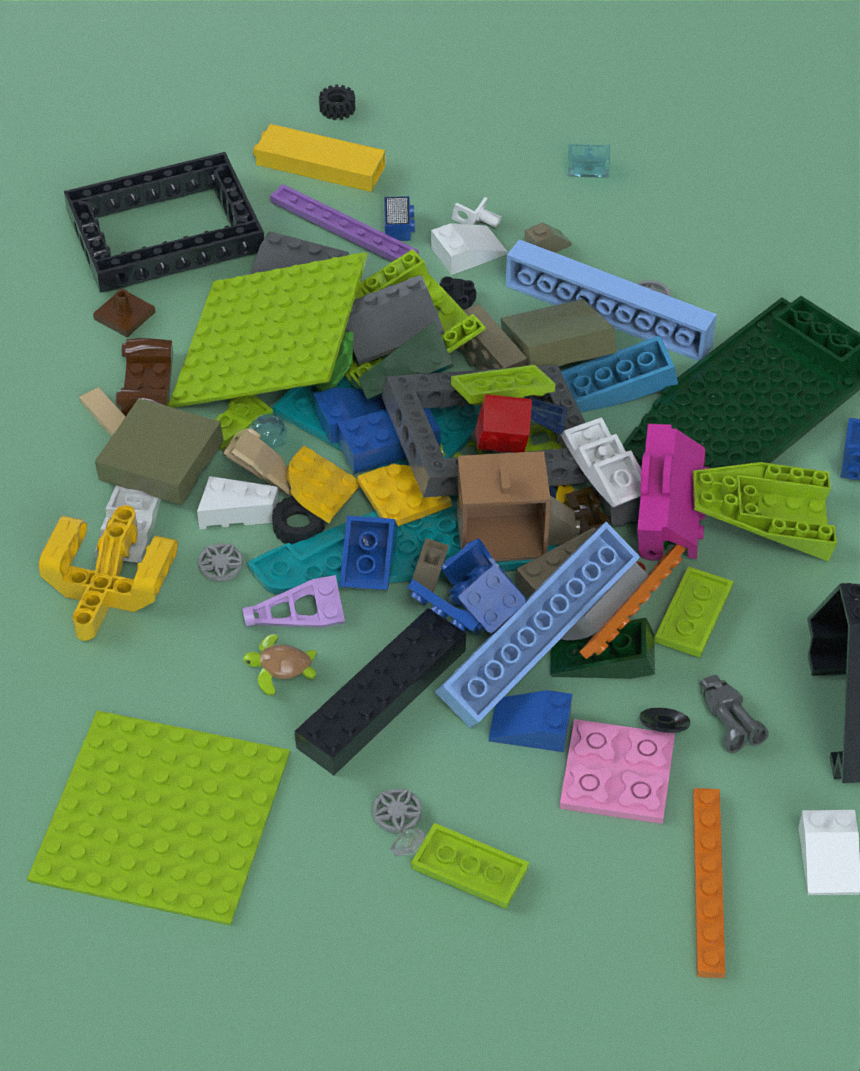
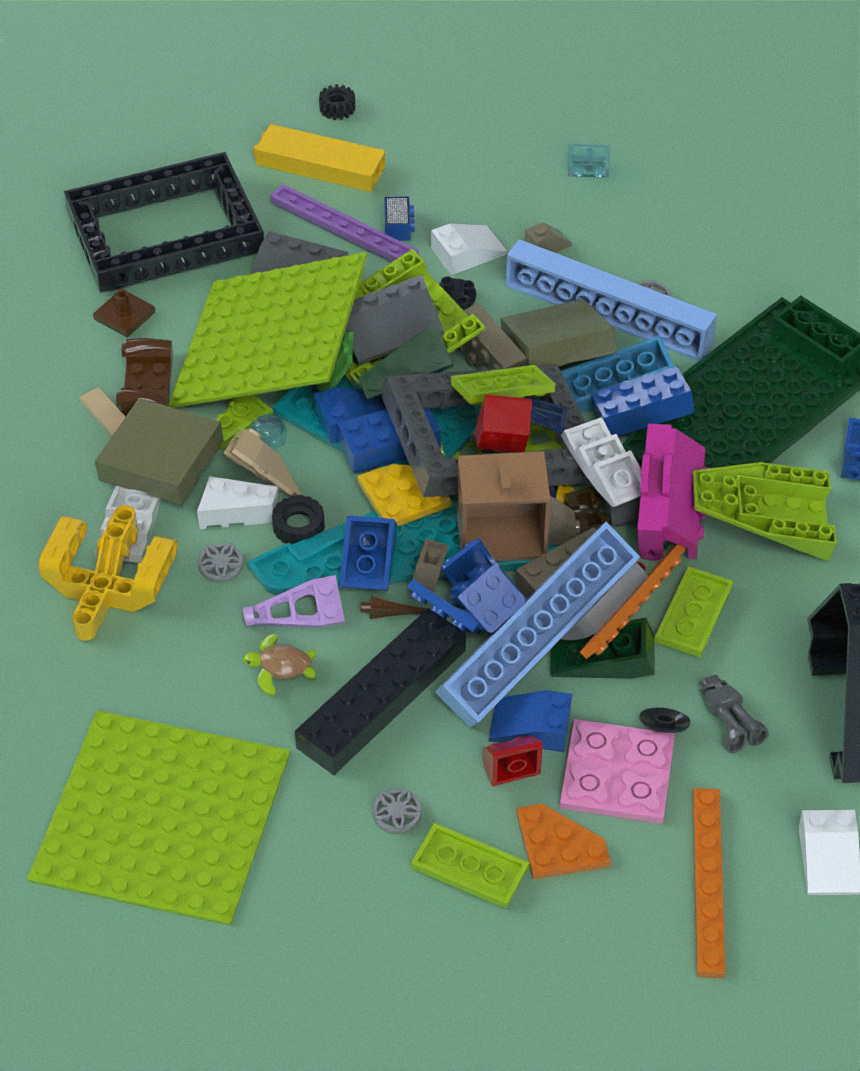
(319, 484): yellow plate -> none
(383, 608): none -> reddish brown piece
(408, 842): clear plate -> none
(479, 214): white bracket -> none
(513, 760): none -> red slope
(559, 844): none -> orange plate
(643, 401): none -> blue brick

